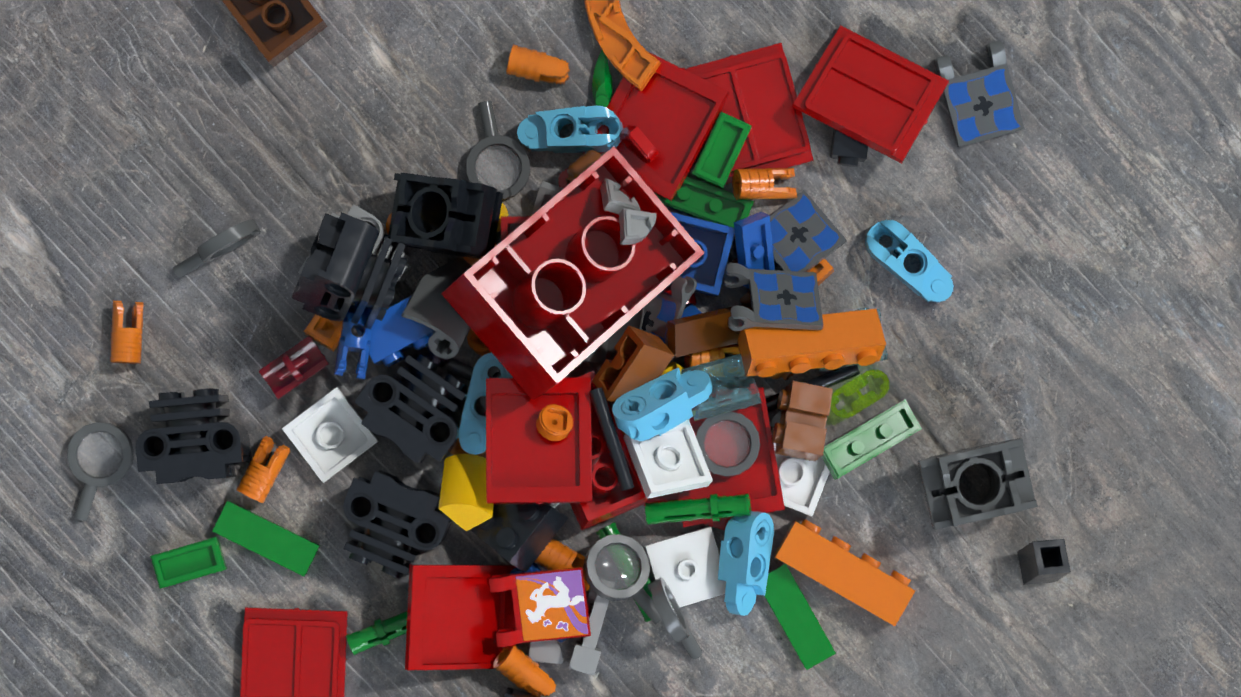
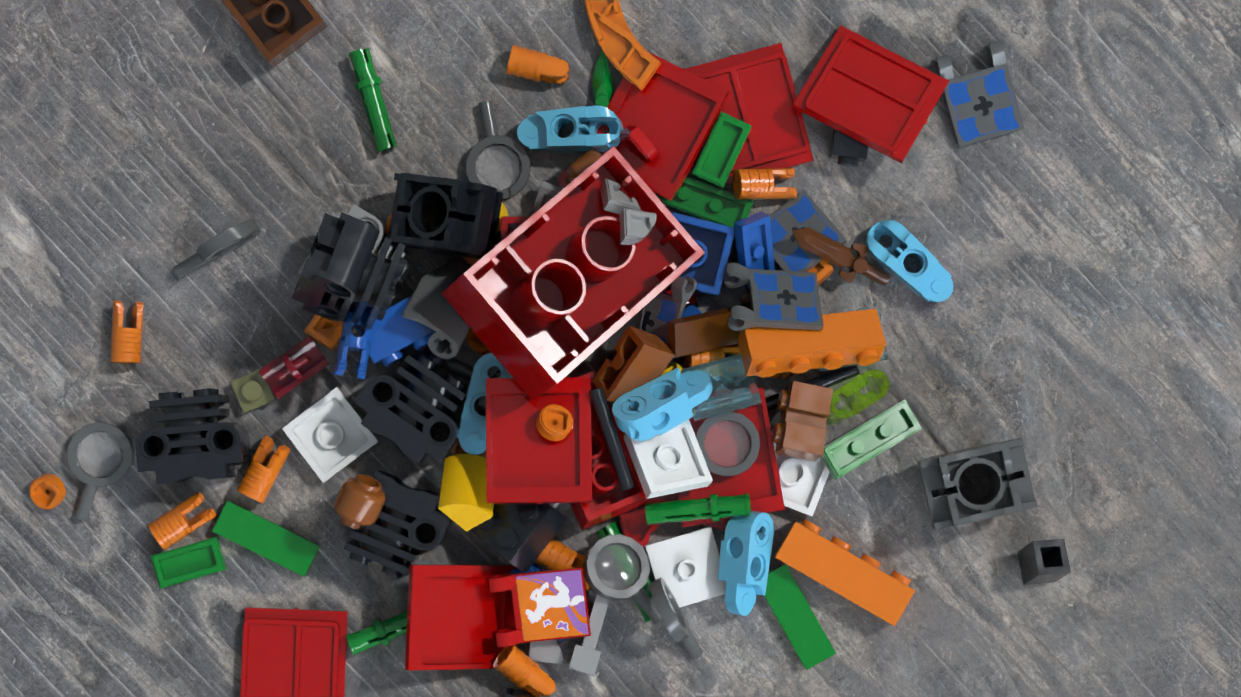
(47, 491): none -> orange tile
(174, 524): none -> orange hinge
(252, 391): none -> olive plate
(359, 501): none -> dark orange head
(372, 98): none -> green pin
(635, 525): none -> red tile
(840, 255): none -> reddish brown sword

